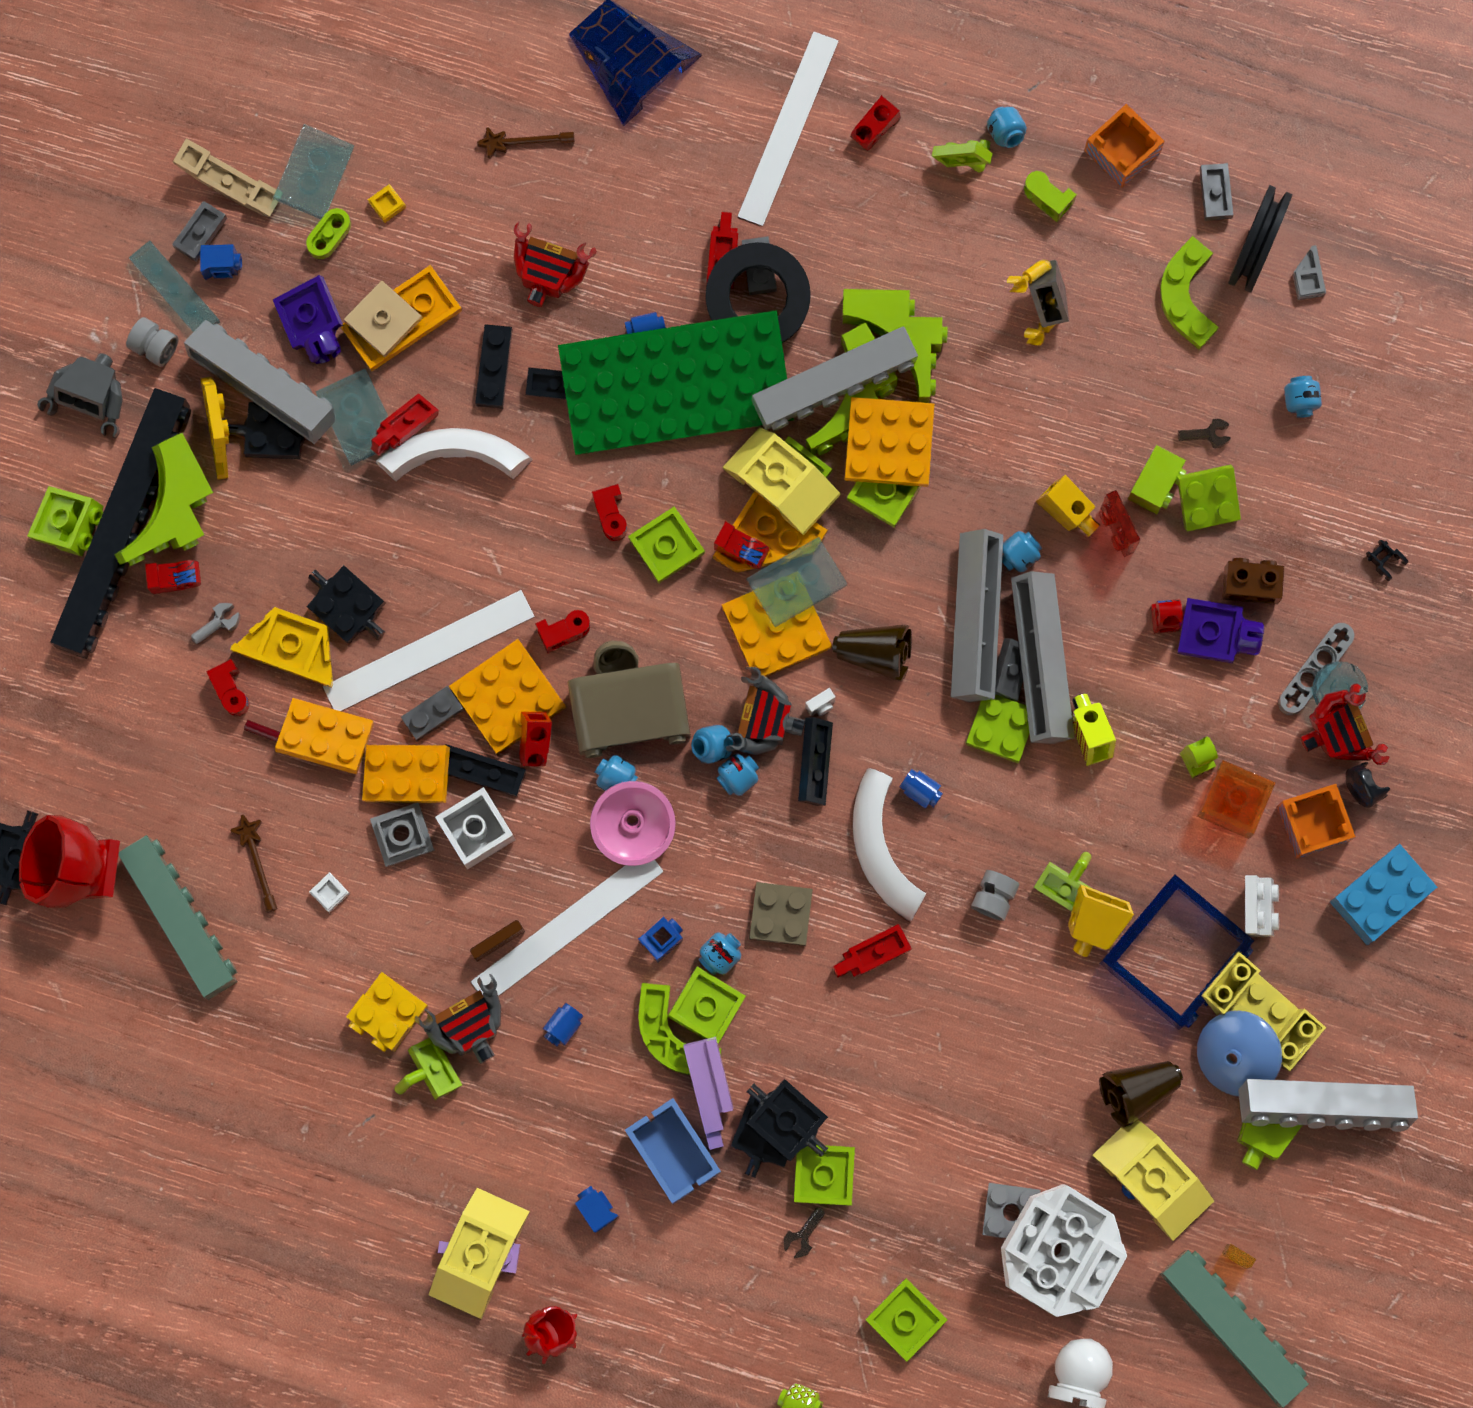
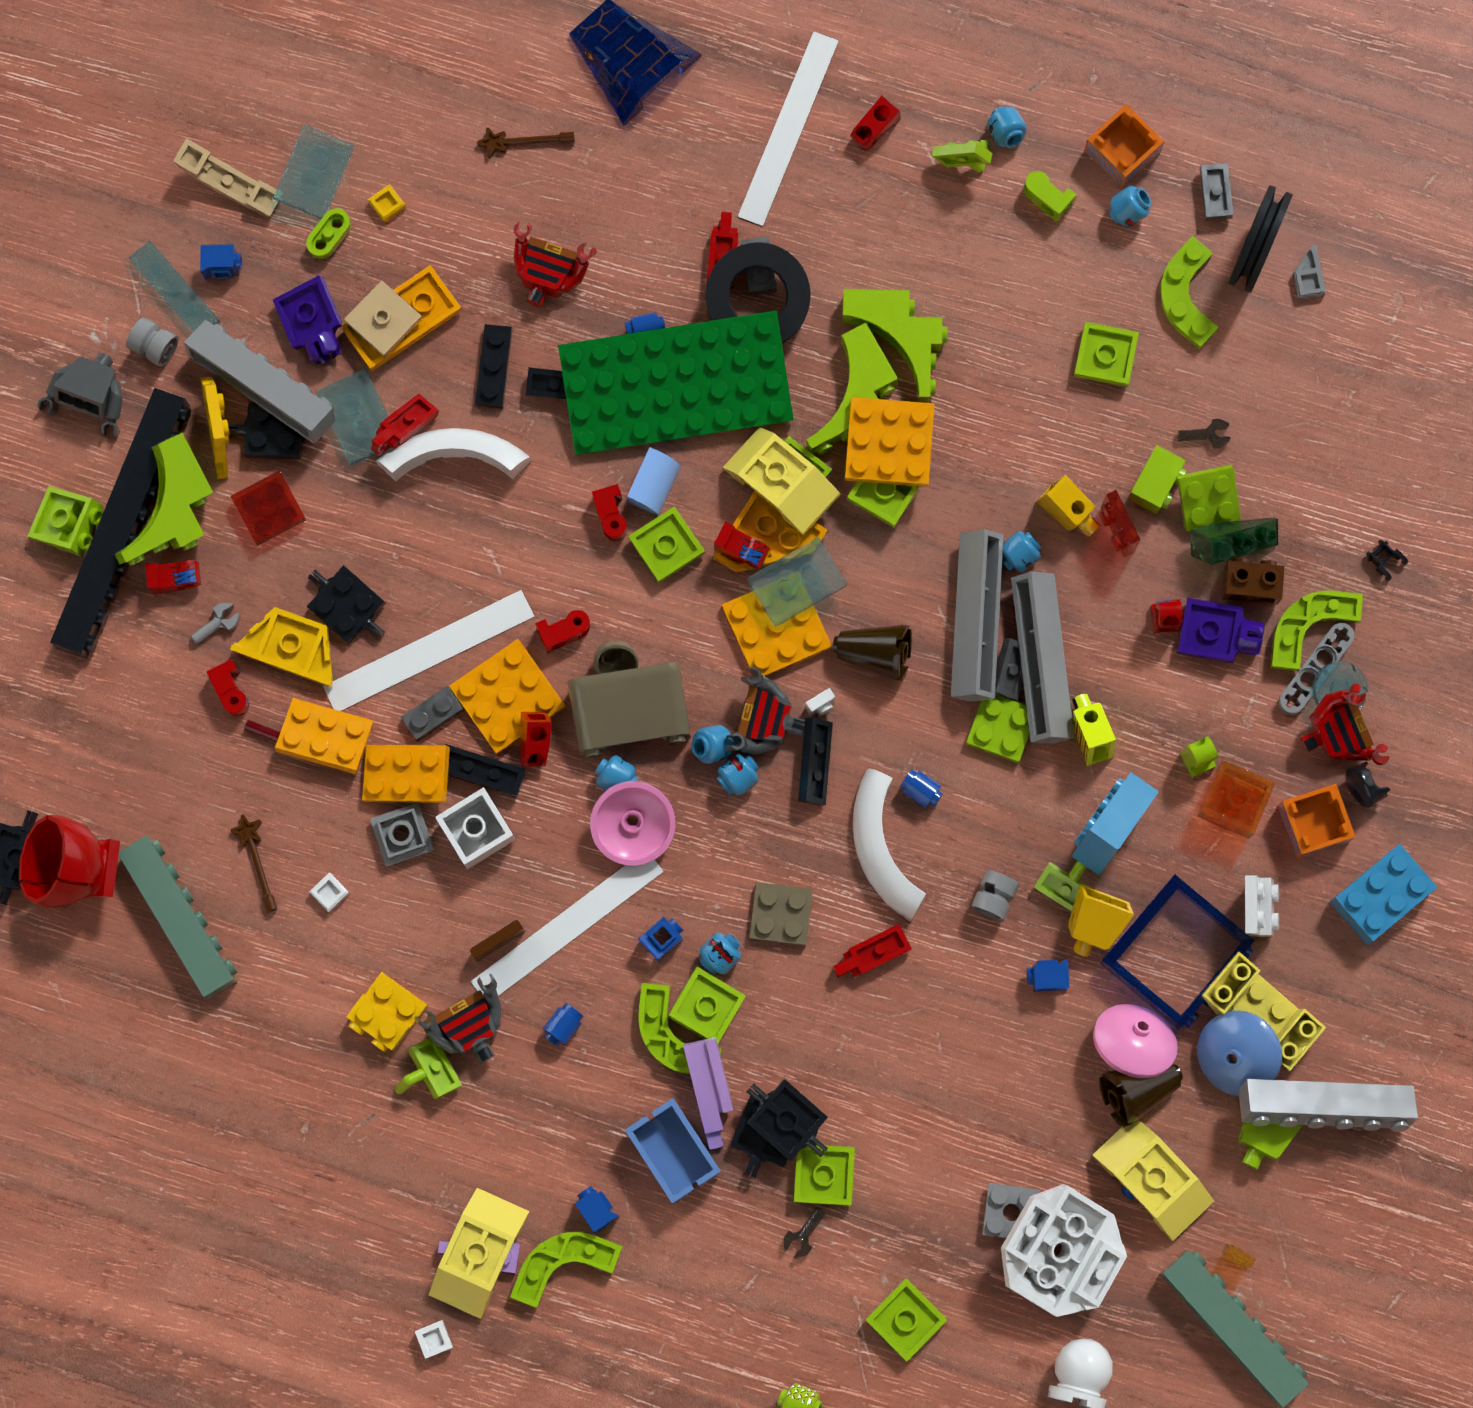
(199, 230): flat silver plate -> none
(268, 508): none -> clear red plate
(434, 1339): none -> white plate
(550, 1332): red hair -> none
(558, 1251): none -> lime plate
(653, 482): none -> light blue brick
(835, 378): light grey brick -> none
(1048, 296): torso -> none
(1048, 976): none -> blue window
(1106, 354): none -> lime plate
(1113, 822): none -> dark azure brick
(1130, 206): none -> dark azure head
(1135, 1041): none -> bright pink dish
(1232, 539): none -> clear green slope
(1302, 396): dark azure head -> none
(1304, 613): none -> lime plate

